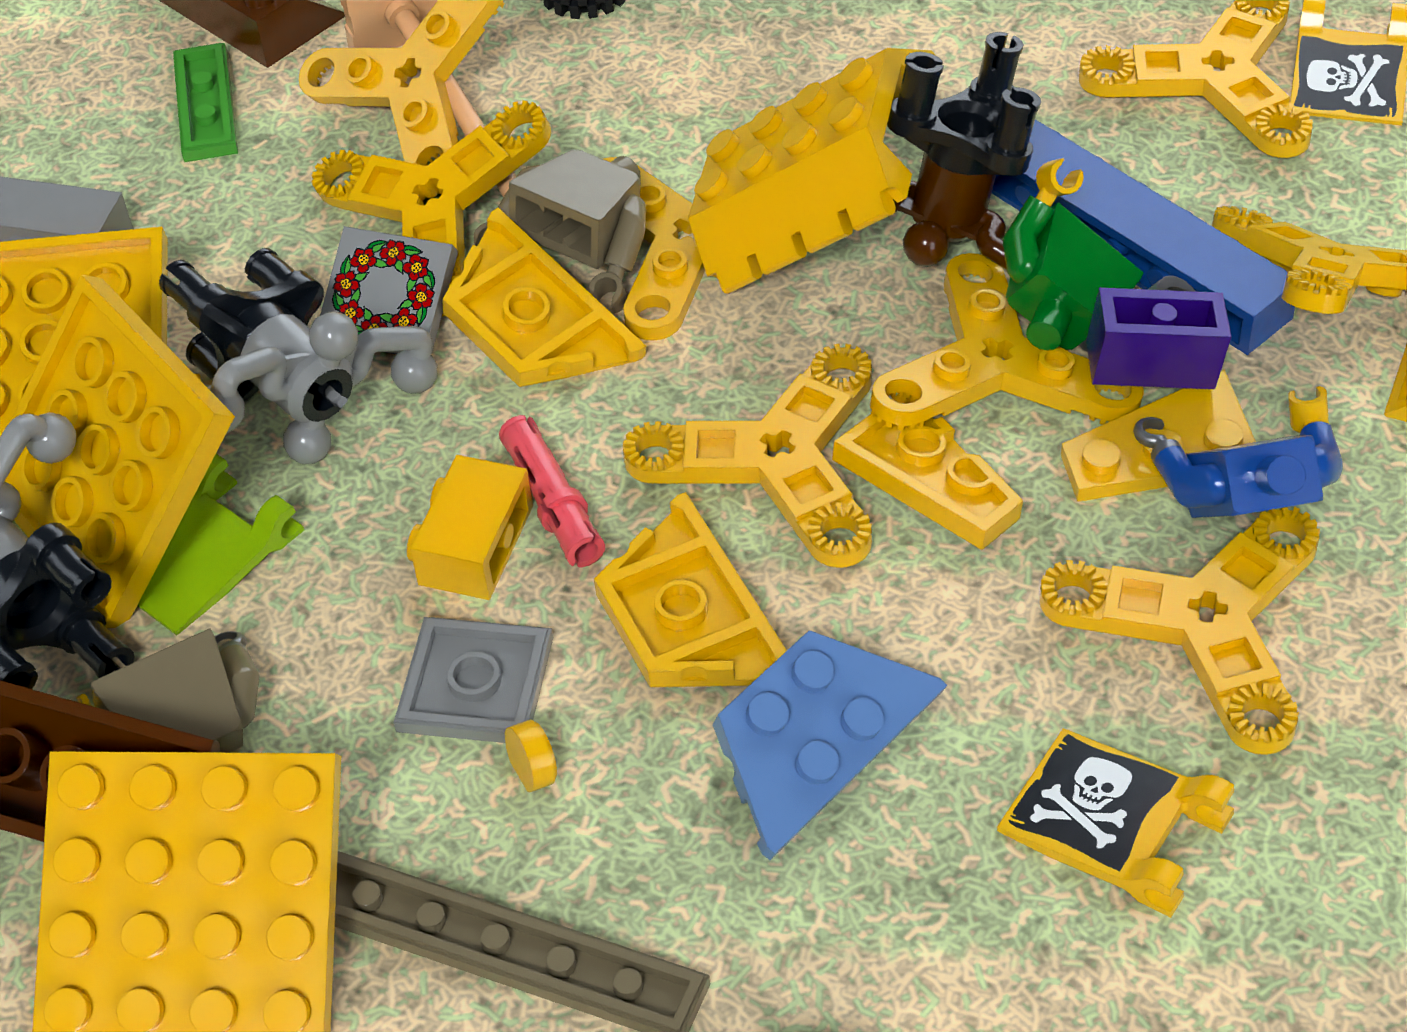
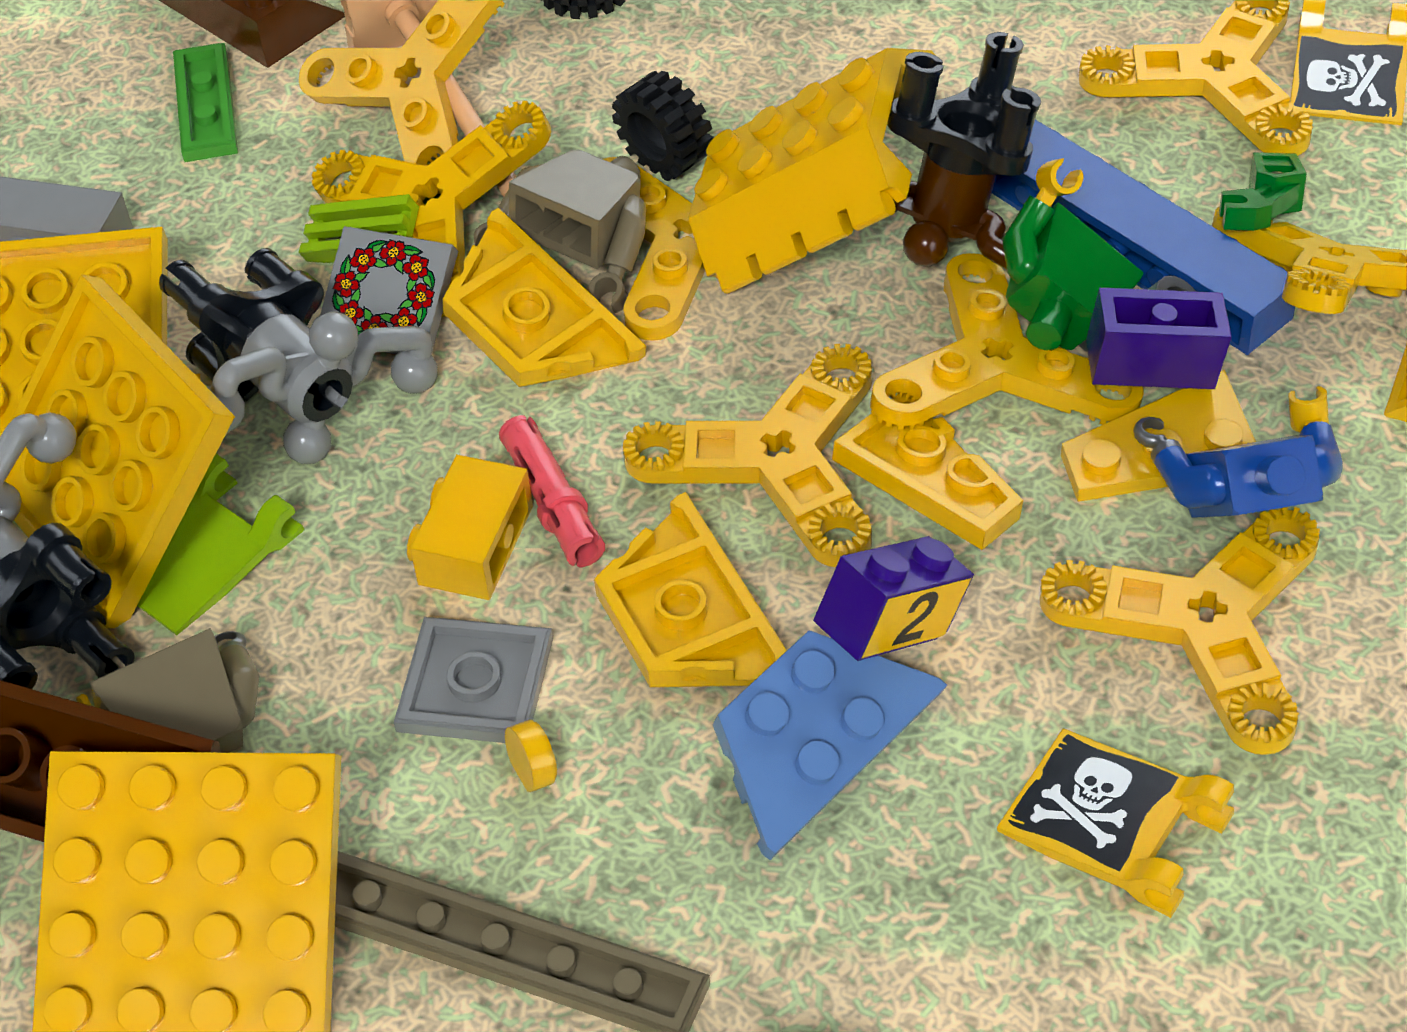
(372, 214): none -> lime tile
(662, 124): none -> black tyre
(893, 597): none -> dark purple brick
(1267, 192): none -> green piece

